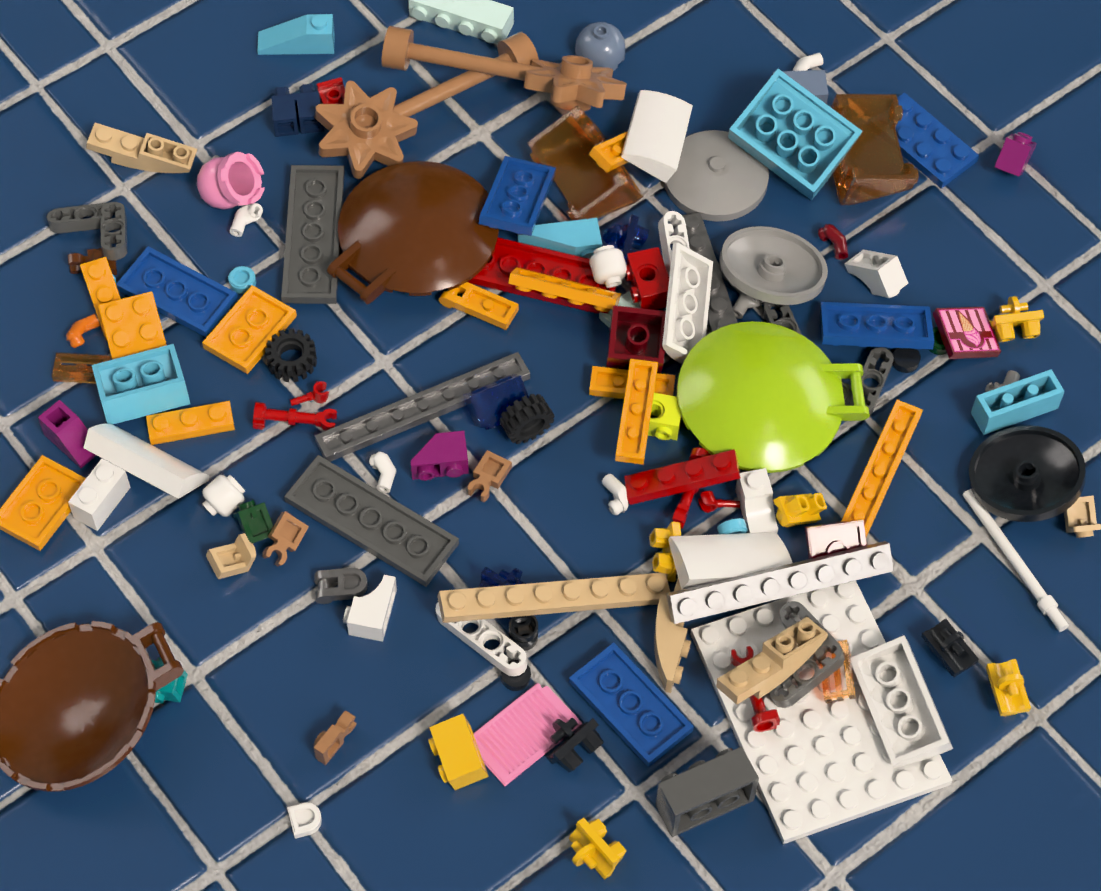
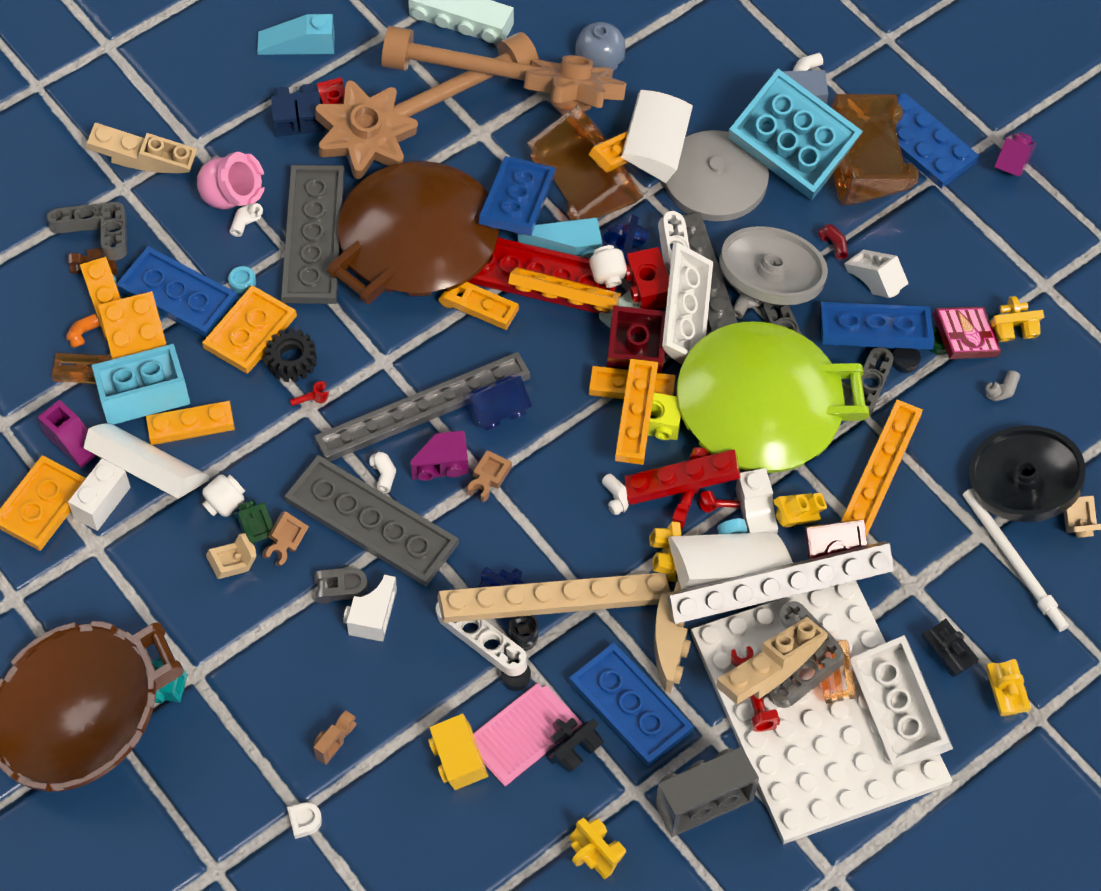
(319, 419): red piece -> none
(526, 418): black tyre -> none
(1017, 402): medium azure brick -> none

